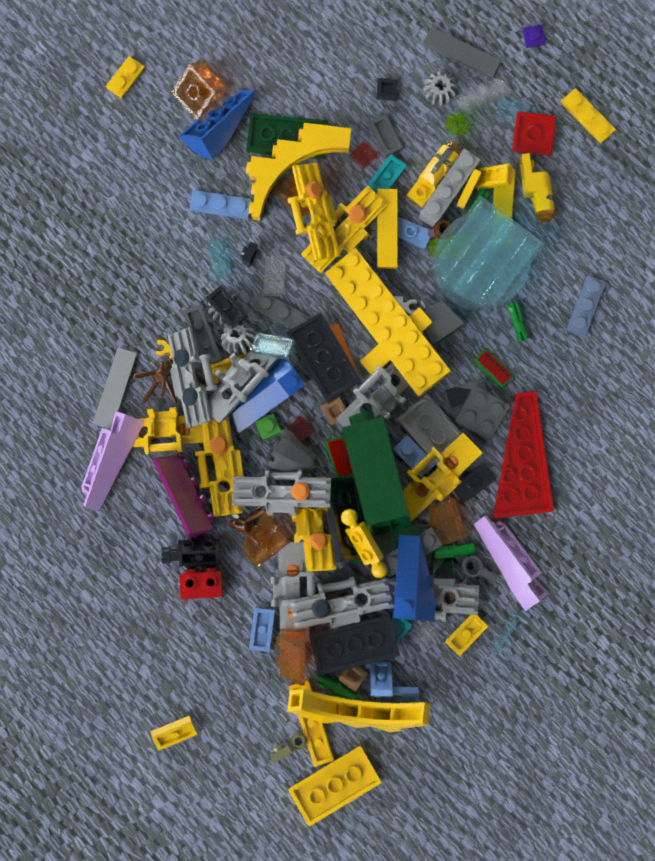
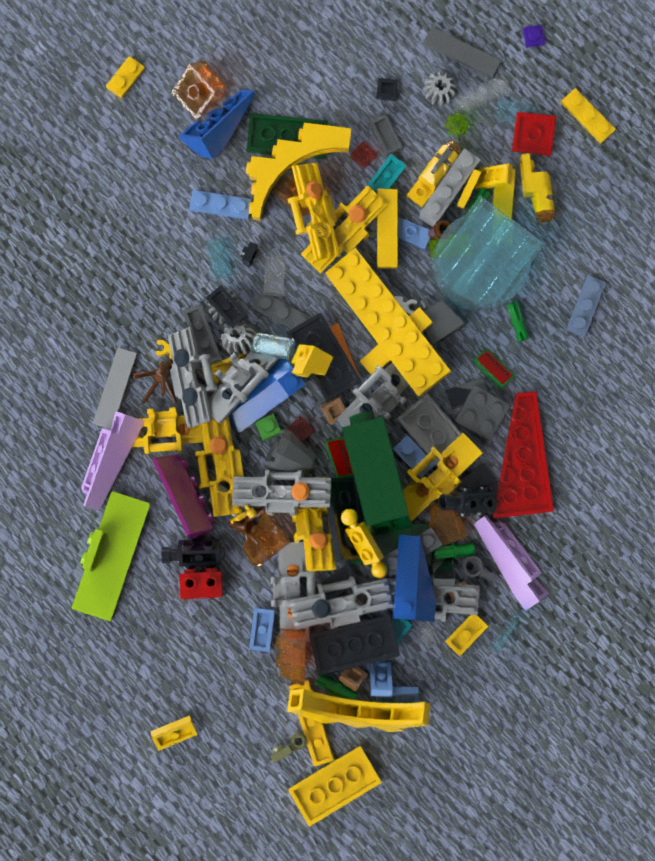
(110, 556): none -> lime bracket
(250, 512): none -> yellow piece
(310, 360): none -> yellow brick
(481, 500): none -> black brick

